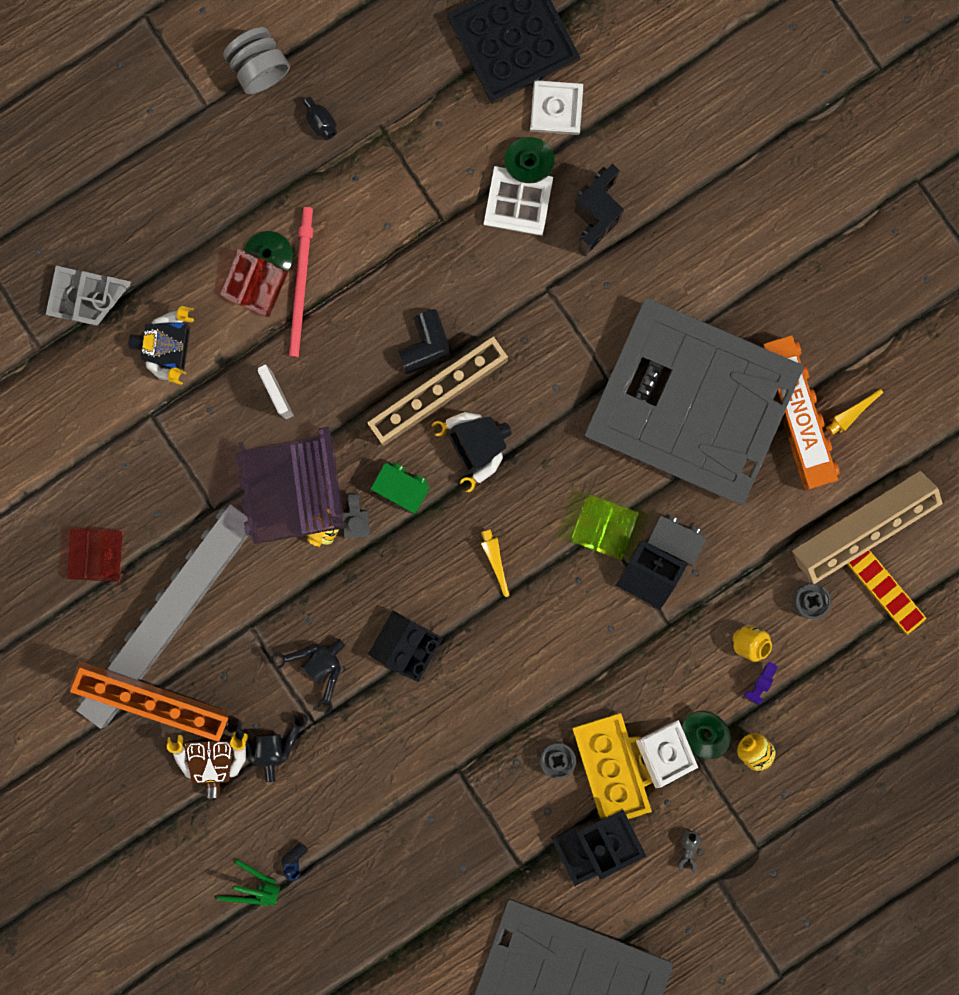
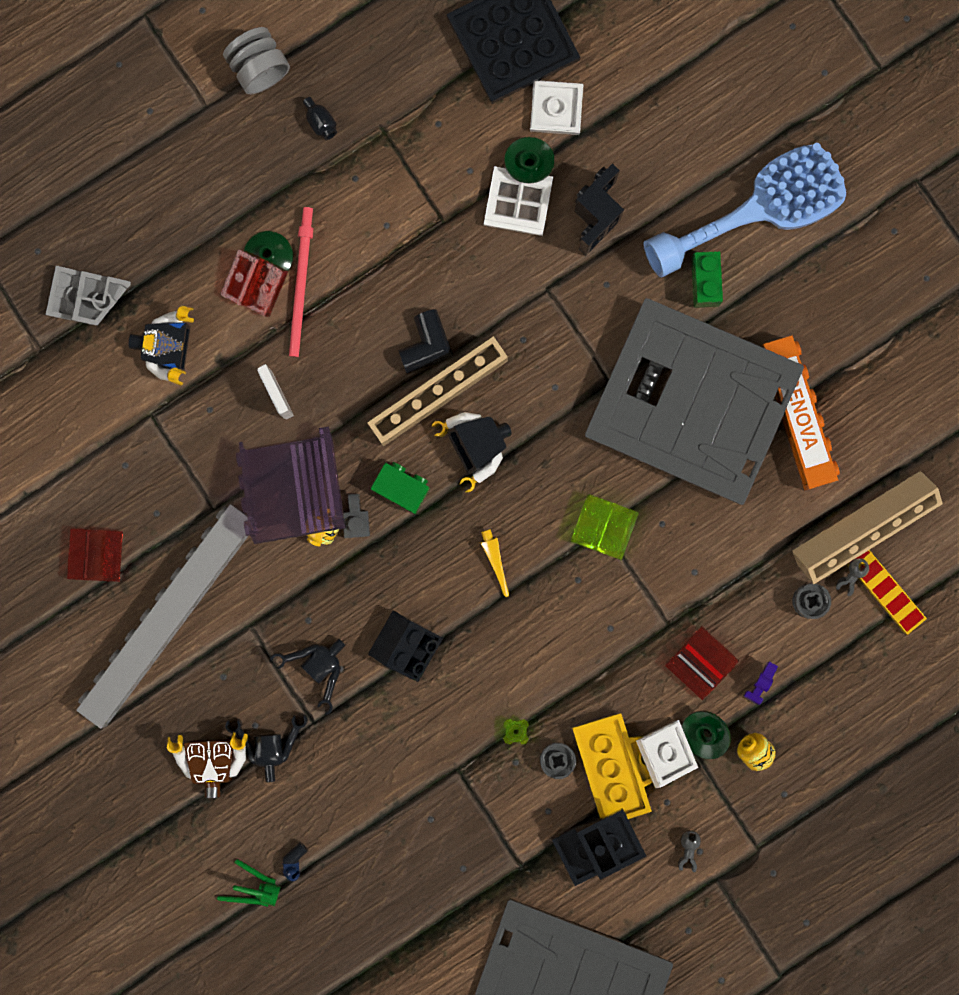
(148, 701): orange brick -> none
(521, 726): none -> clear neon green plate
(651, 574): black slope -> none
(676, 539): dark grey brick -> none
(702, 663): none -> clear red slope
(707, 279): none -> green brick
(752, 643): yellow head -> none
(787, 192): none -> light blue piece
(846, 418): yellow piece -> none
(857, 570): none -> dark grey arm

